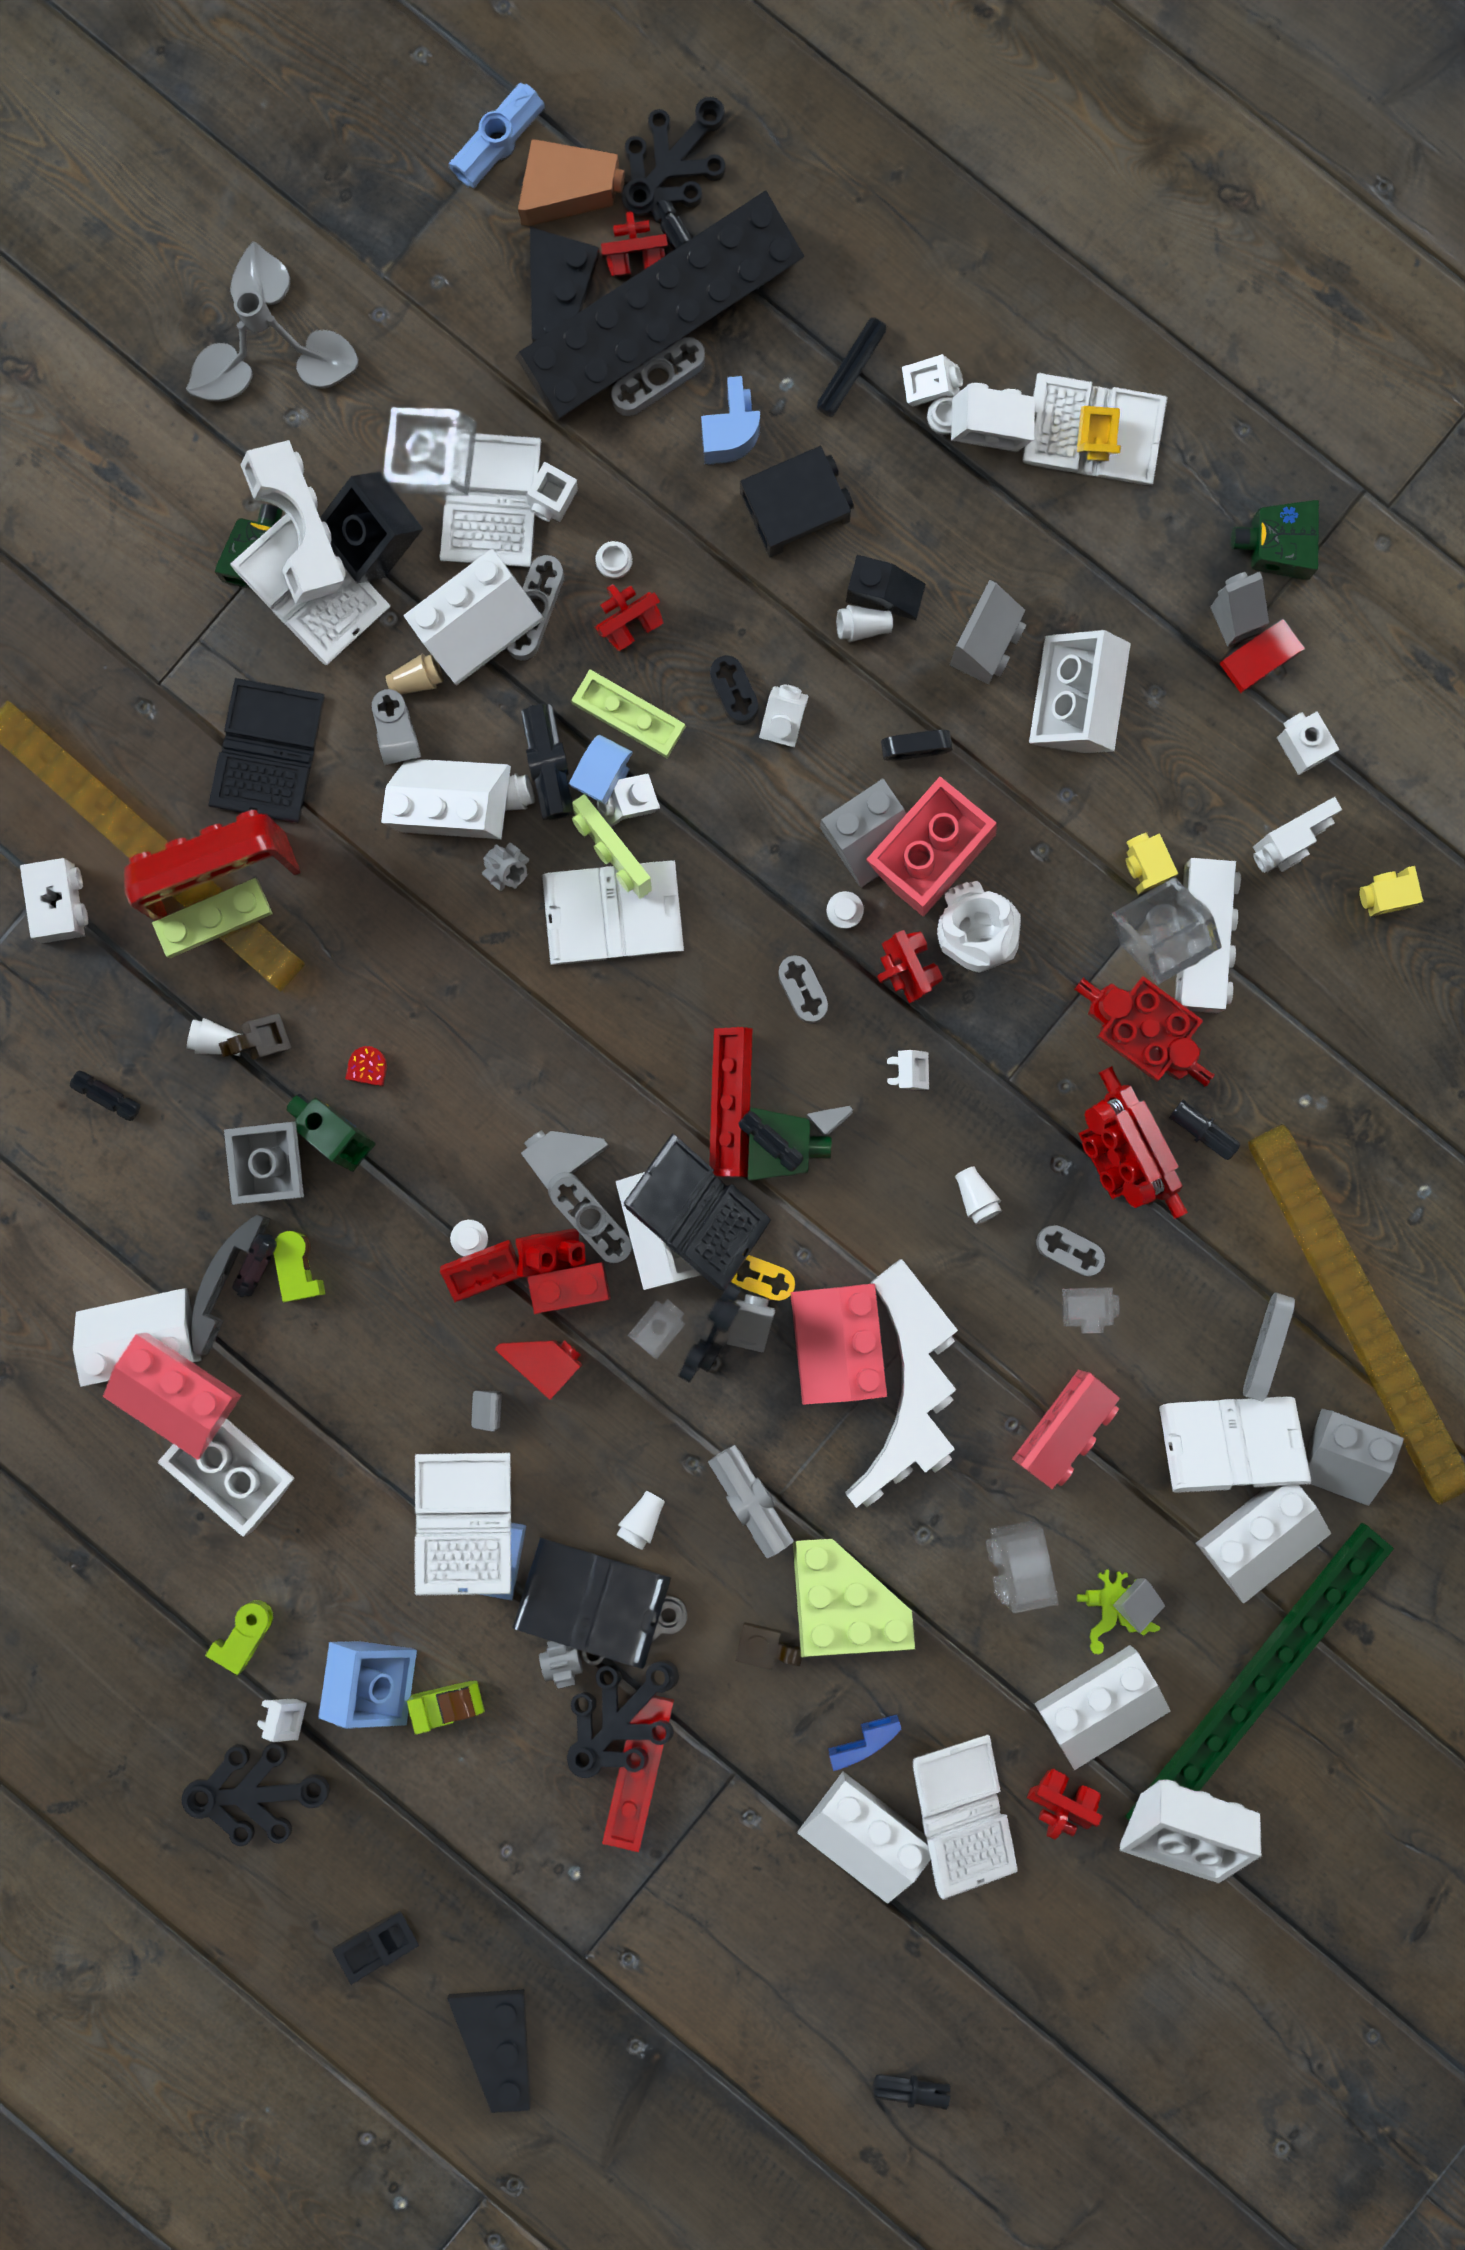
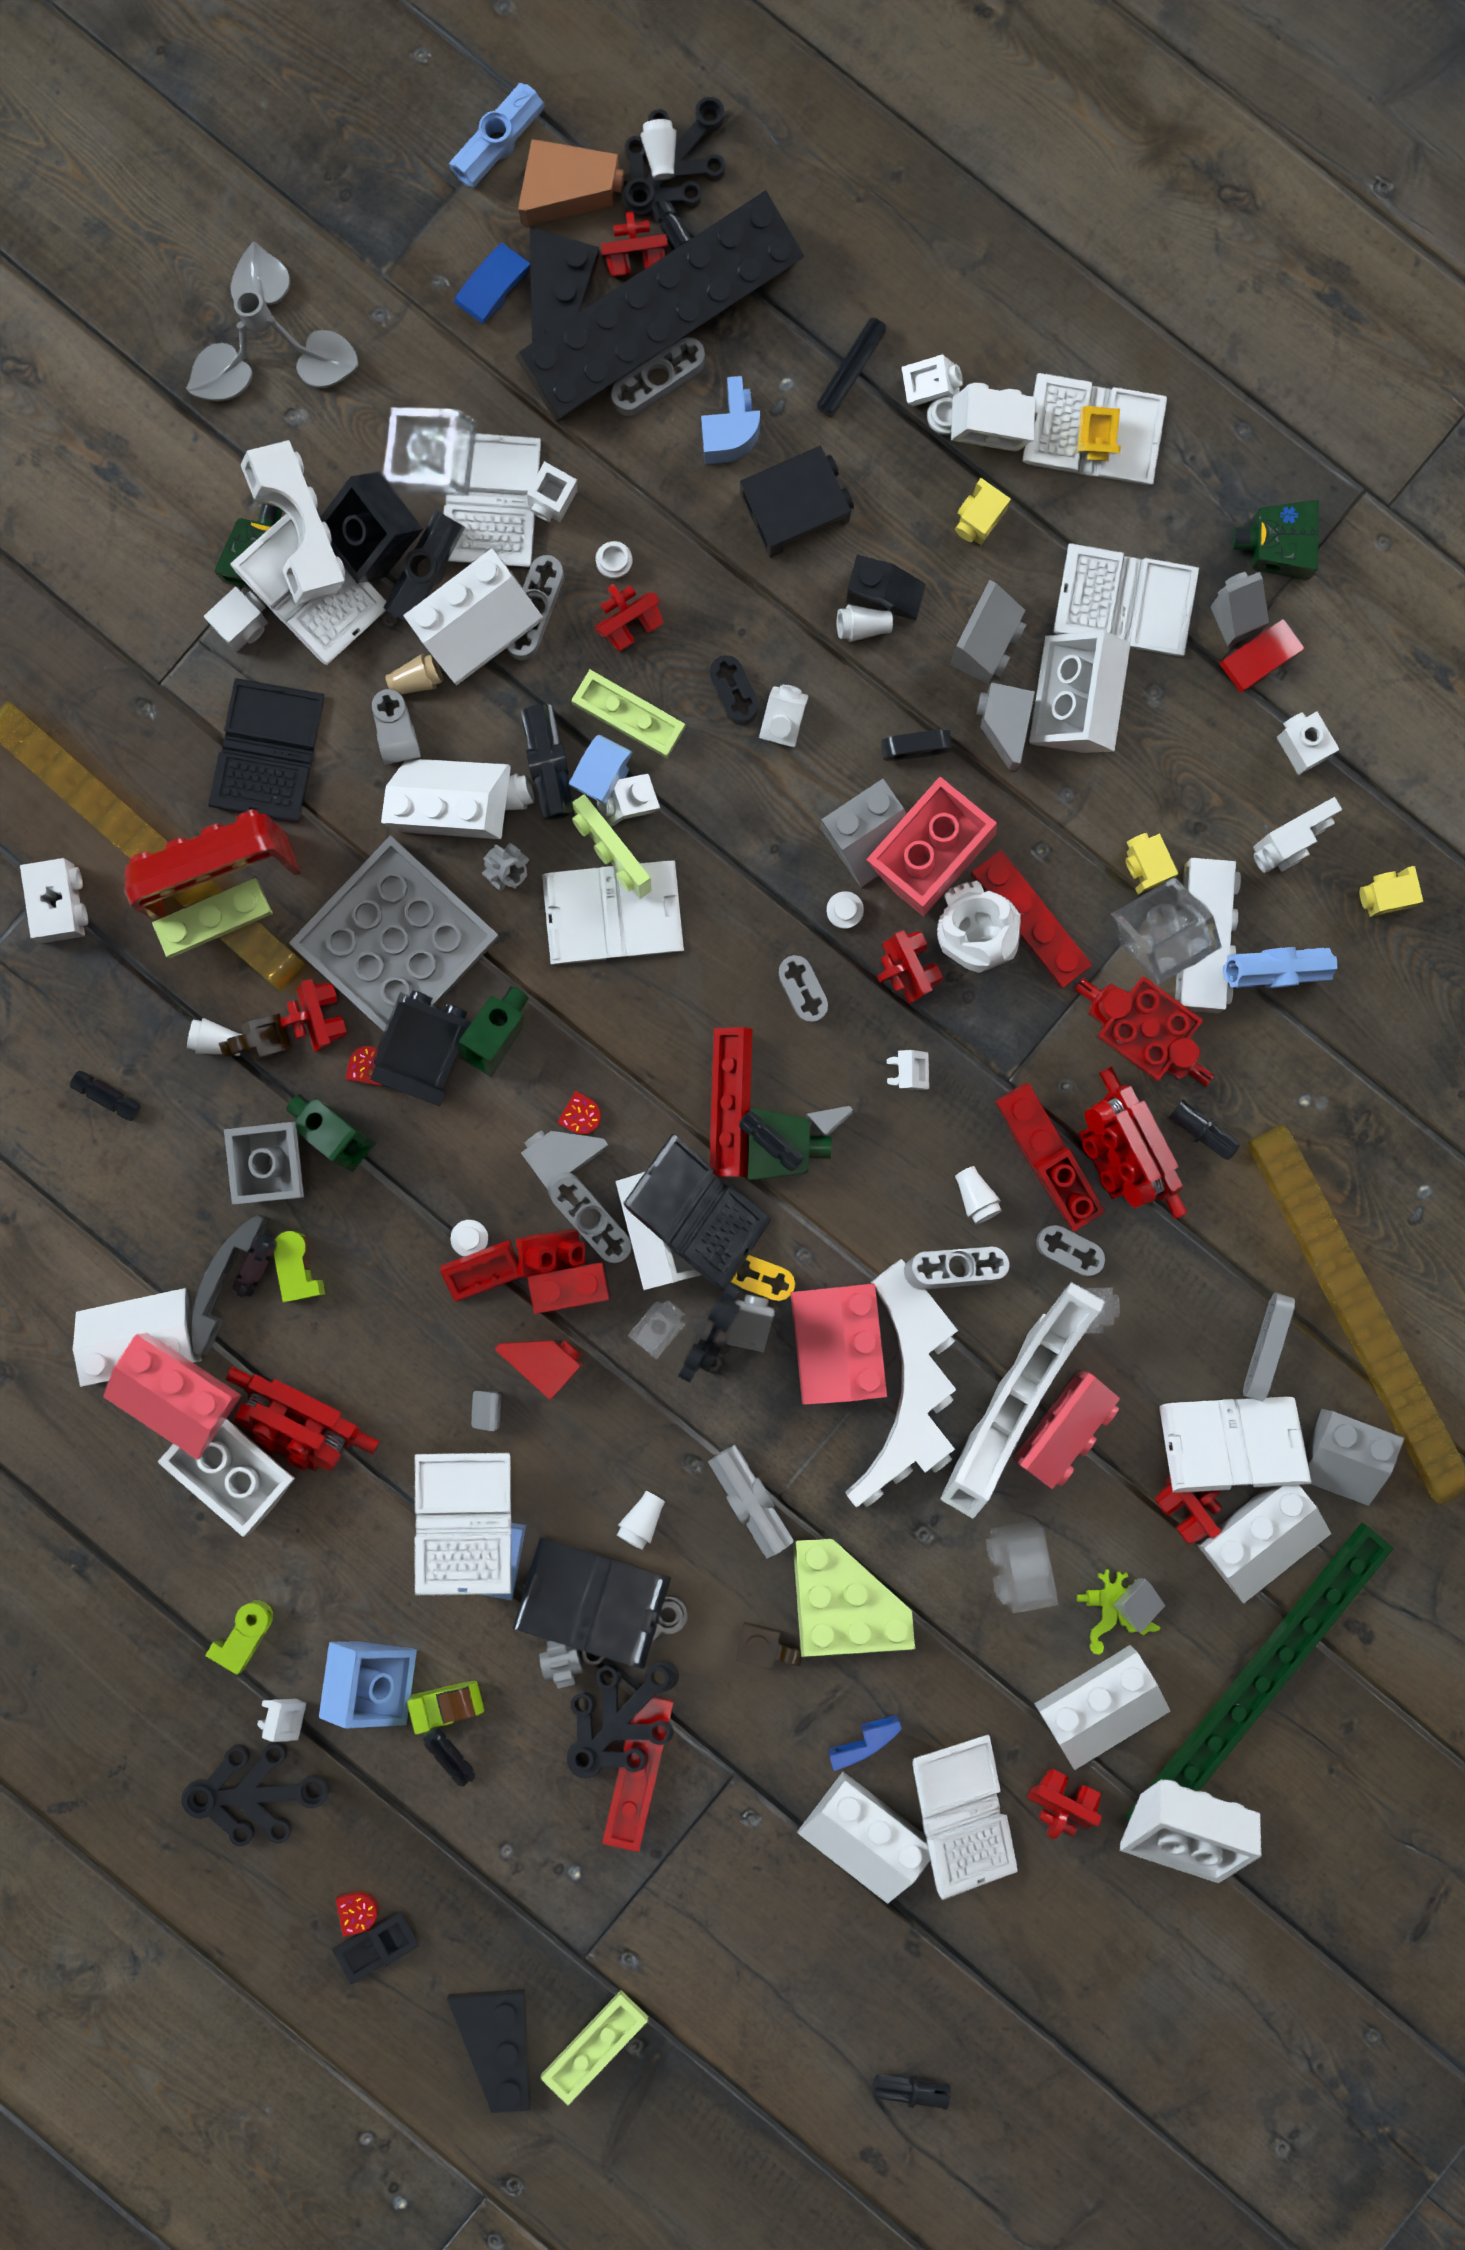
(237, 618): none -> white brick
(295, 1423): none -> red piece
(311, 1000): none -> red hips
(356, 1912): none -> red tile
(393, 934): none -> light grey plate
(419, 1047): none -> black panel
(436, 545): none -> black piece
(448, 1757): none -> black axle
(486, 1044): none -> dark green torso
(491, 282): none -> blue slope
(580, 1115): none -> red tile
(594, 2047): none -> yellowish green plate
(659, 144): none -> white cone
(945, 1278): none -> light grey beam
(981, 513): none -> light yellow brick
(1006, 720): none -> light grey slope
(1017, 1398): none -> white arch
(1038, 925): none -> red plate
(1049, 1157): none -> red slope
(1127, 596): none -> white piece
(1199, 1522): none -> red hips
(1280, 967): none -> light blue piece

